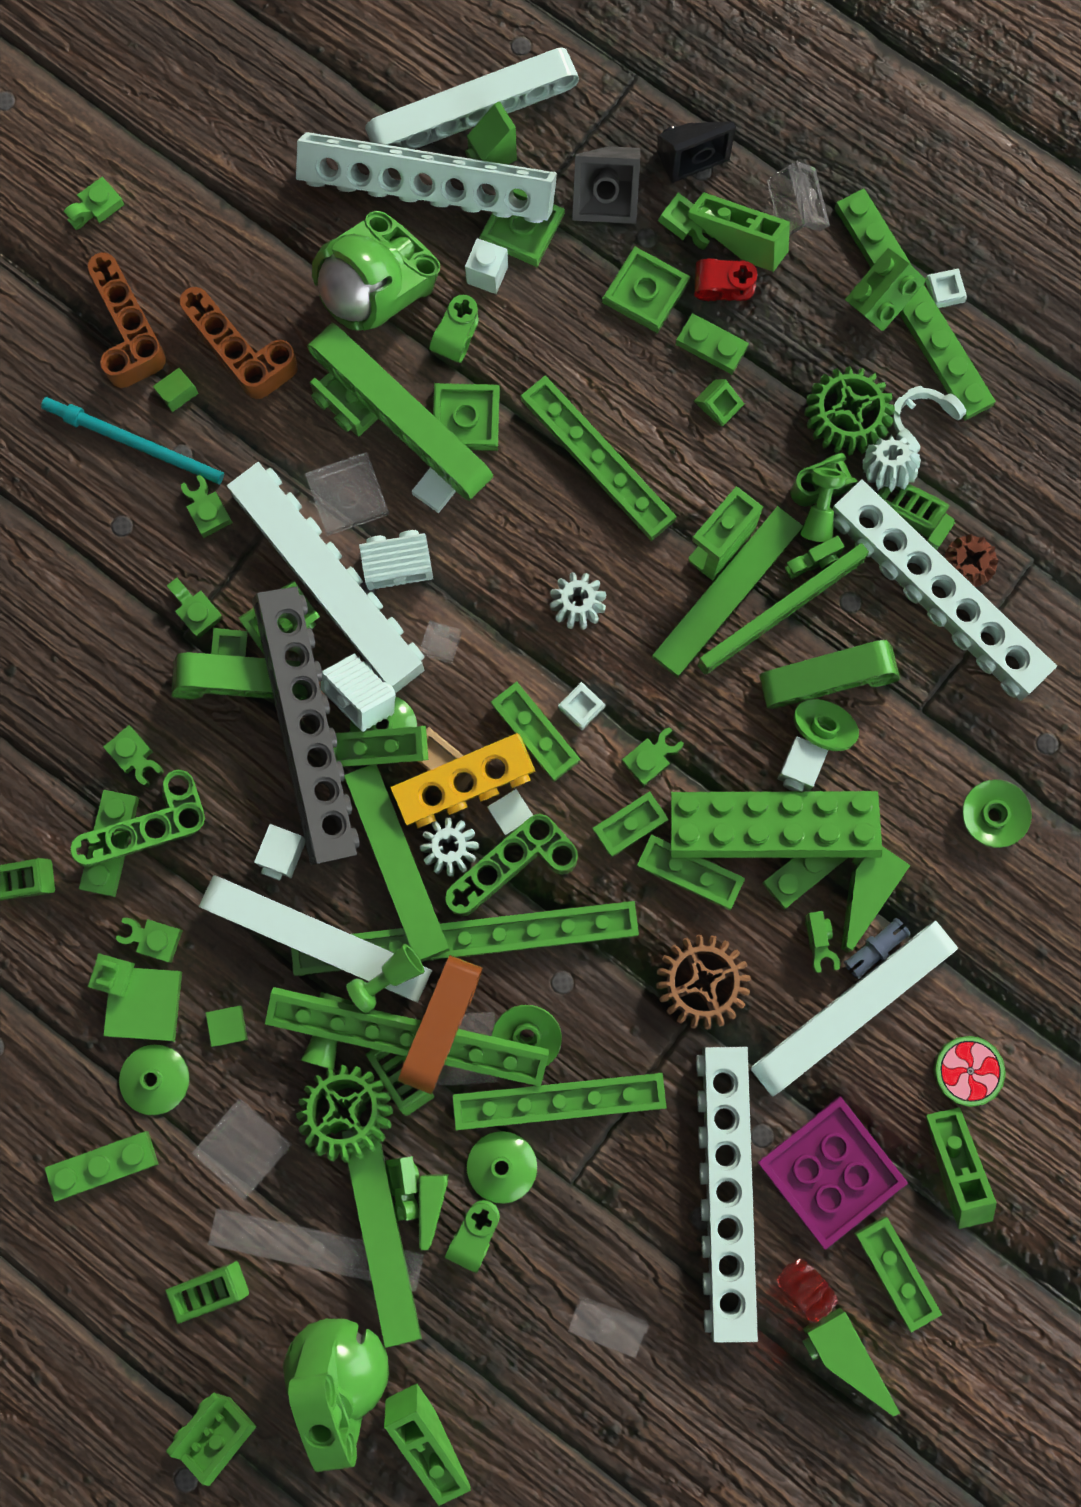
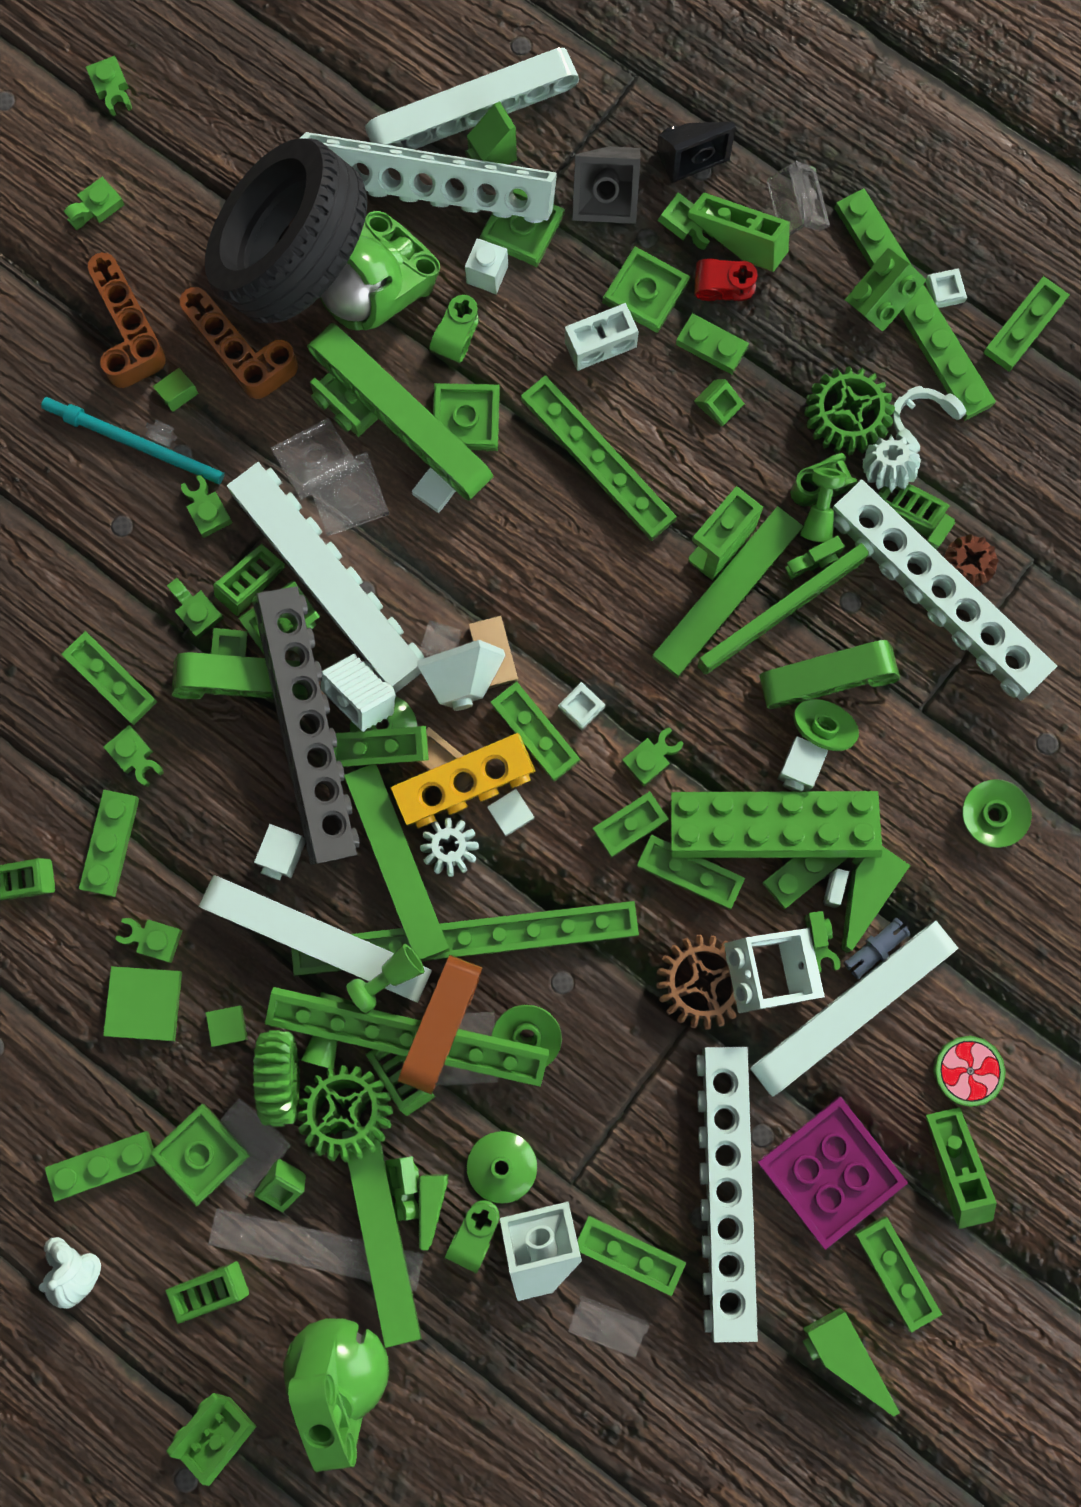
(71, 1274): none -> light aqua hair
(109, 83): none -> bright green plate
(109, 678): none -> bright green plate
(111, 975): bright green tile -> none
(136, 827): bright green beam -> none
(160, 433): none -> clear plate
(170, 1085): bright green dish -> none
(200, 1154): none -> bright green tile
(230, 580): none -> bright green slope
(276, 1078): none -> bright green gear
(281, 1185): none -> bright green slope
(314, 458): none -> clear tile
(329, 212): none -> black tyre
(395, 560): light aqua brick -> none
(424, 1443): bright green slope -> none
(462, 673): none -> light aqua slope
(493, 633): none -> tan tile
(507, 870): bright green beam -> none
(540, 1249): none -> light aqua slope
(559, 1101): bright green plate -> none
(588, 592): light aqua gear -> none
(601, 336): none -> light aqua brick
(630, 1255): none -> bright green plate
(795, 948): none -> light aqua window
(807, 1290): clear red gear -> none
(835, 888): none -> light aqua tile
(1026, 323): none -> bright green plate

